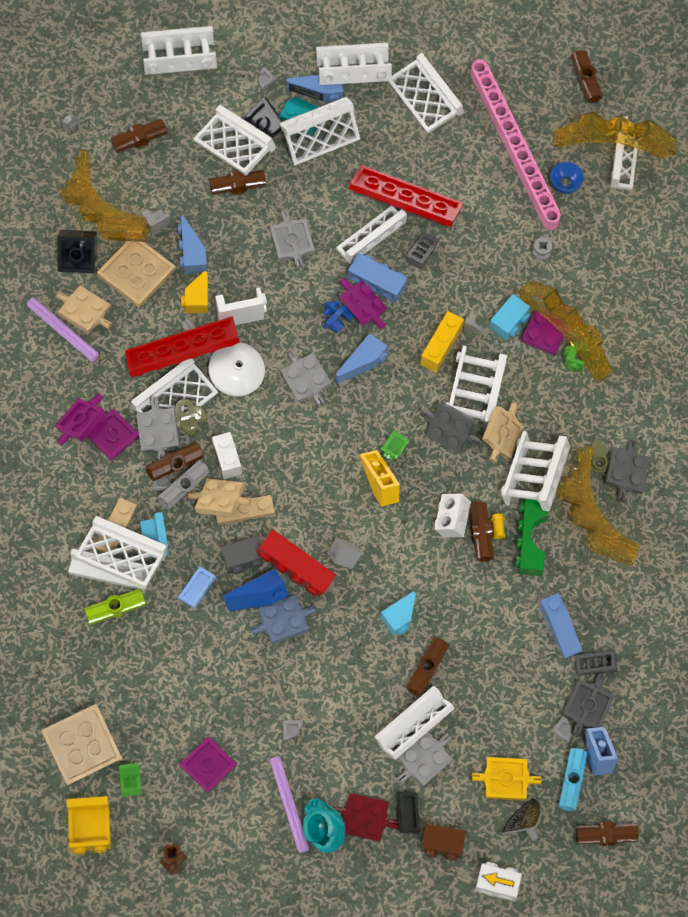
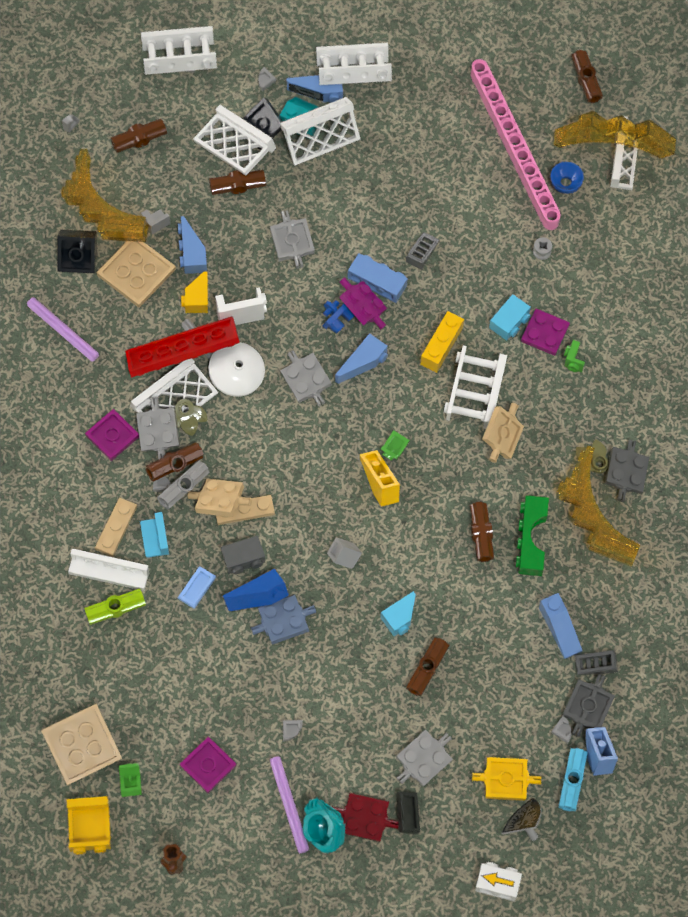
(80, 419): magenta plate -> none
(84, 309): tan plate -> none
(131, 541): white fence -> none
(226, 455): white brick -> none
(295, 563): red brick -> none
(374, 237): white fence -> none
(406, 196): red plate -> none
(411, 721): white fence -> none
(439, 86): white fence -> none
(443, 841): reddish brown brick -> none
(450, 427): dark grey plate -> none
(452, 515): white brick -> none
(470, 326): light grey tile -> none
(498, 526): yellow pin -> none
(549, 481): white fence -> none
(567, 320): clear yellow arch -> none
(607, 833): reddish brown piece -> none

